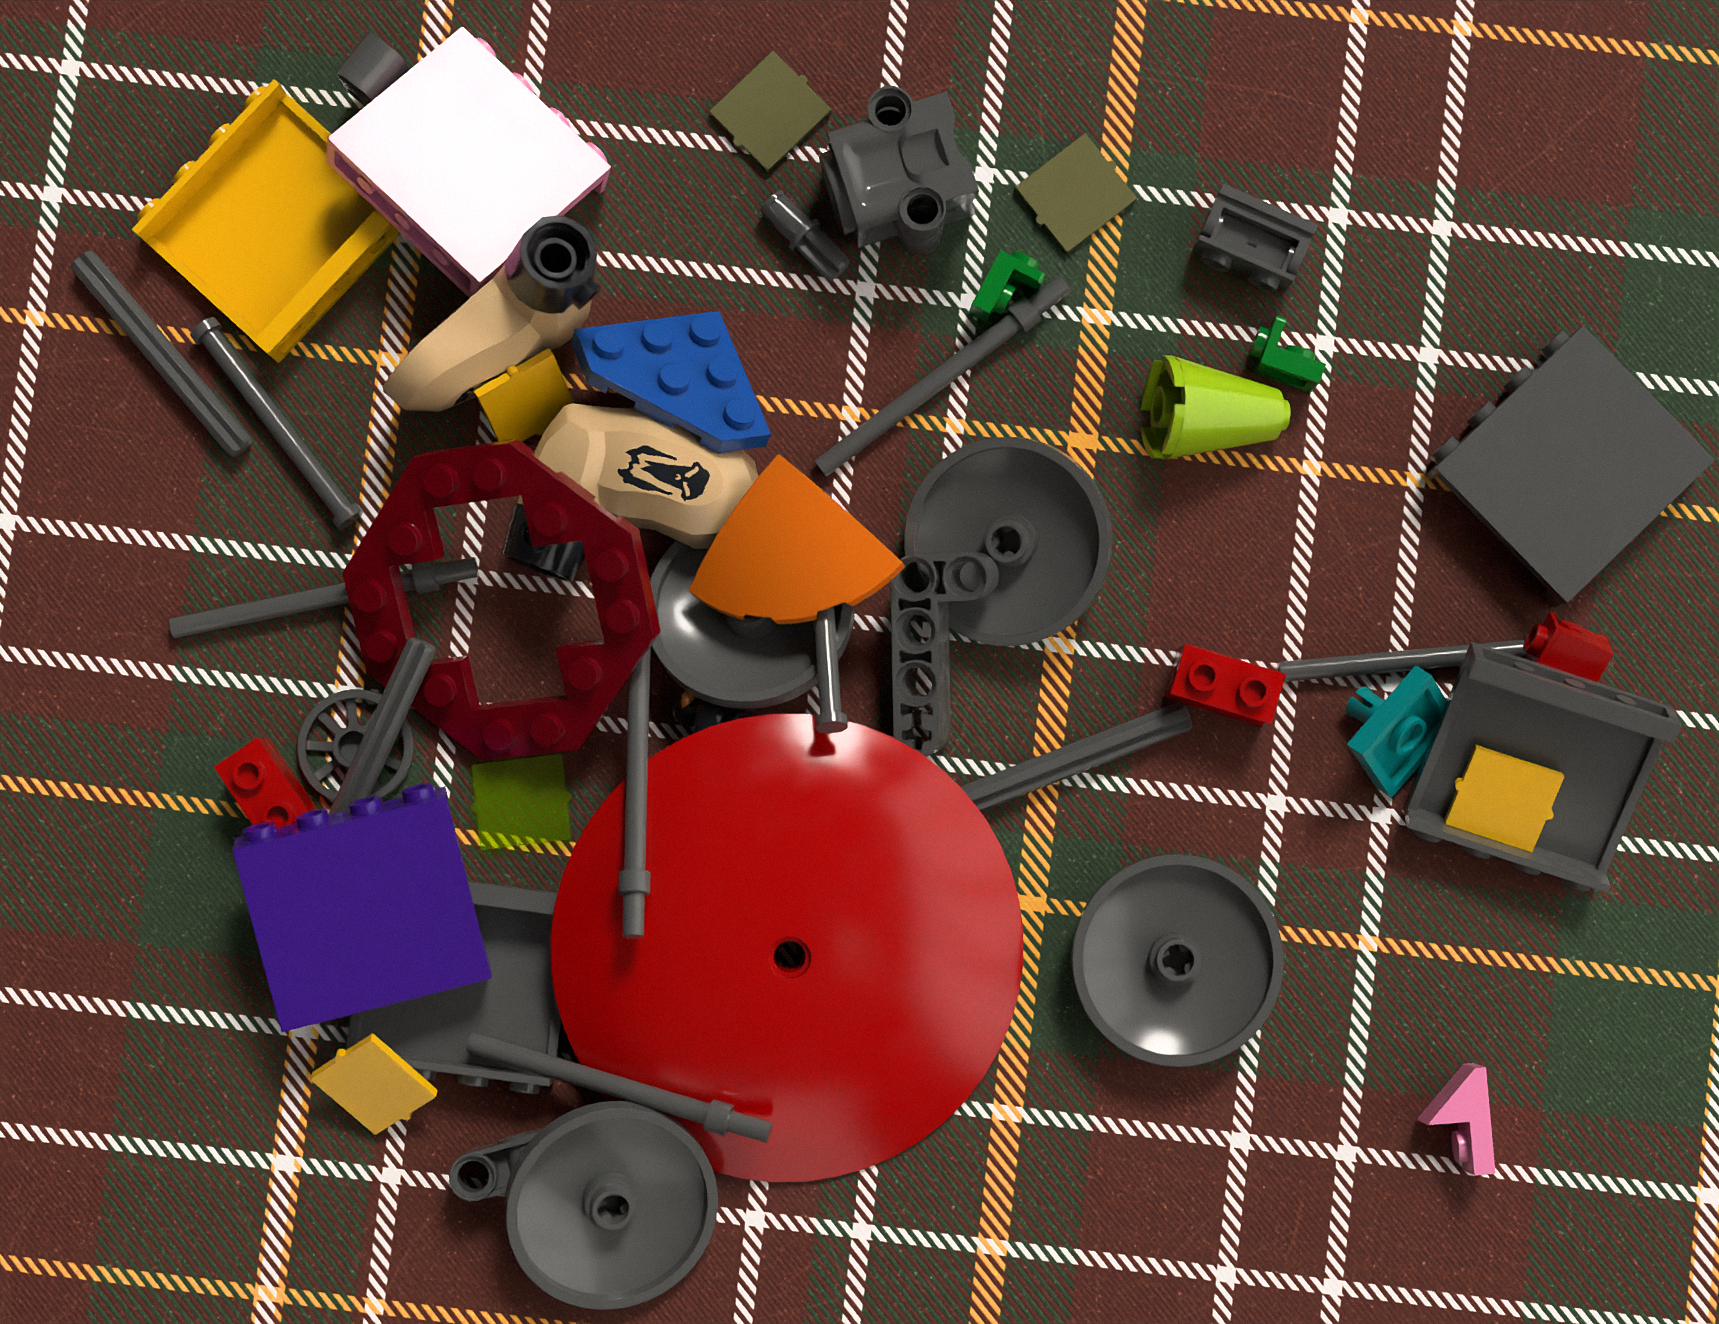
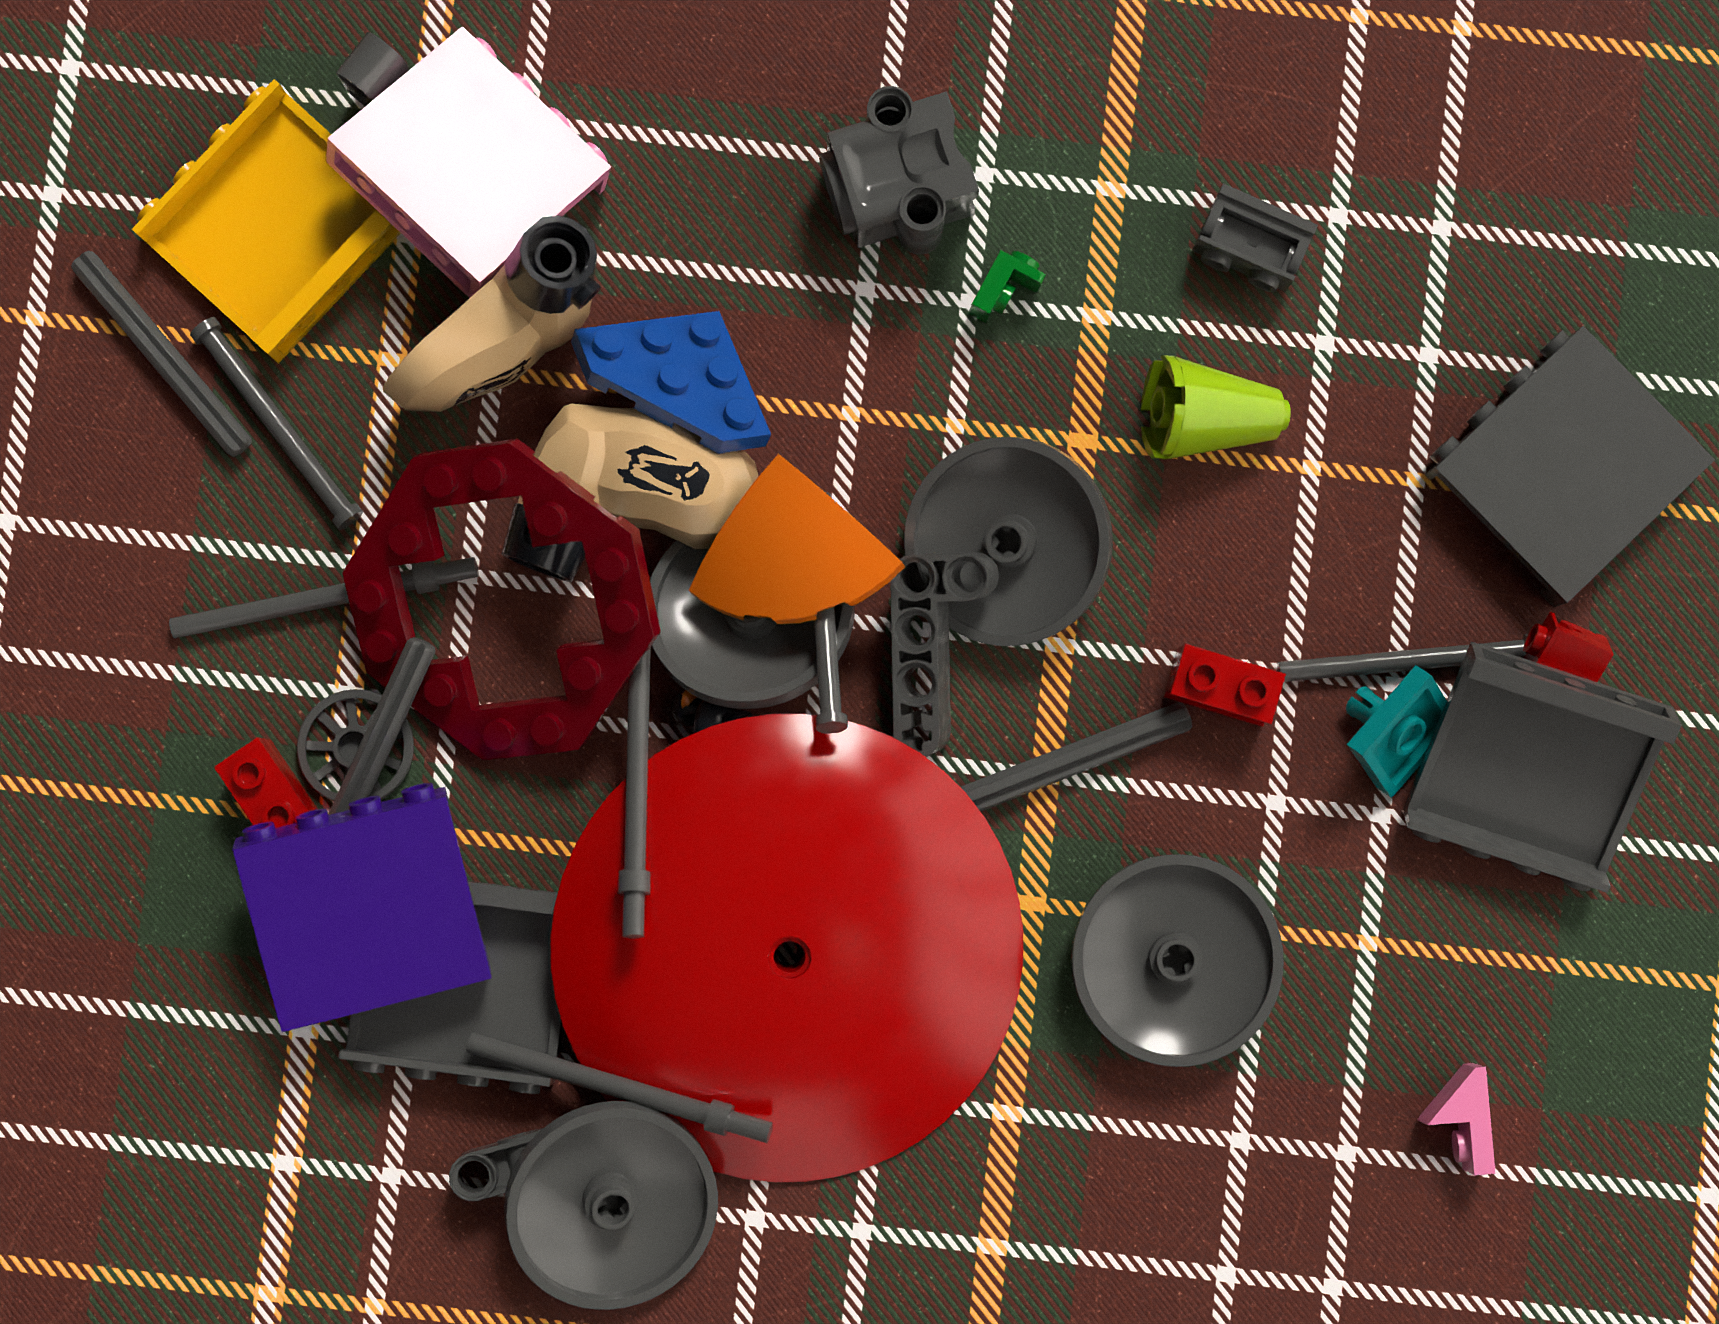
(373, 1084): yellow piece -> none
(521, 802): clear neon green piece -> none
(524, 398): yellow piece -> none
(770, 111): olive piece -> none
(804, 235): dark grey axle -> none
(1021, 316): dark grey bar -> none
(1075, 193): olive piece -> none
(1288, 366): green bracket -> none
(1504, 798): yellow piece -> none

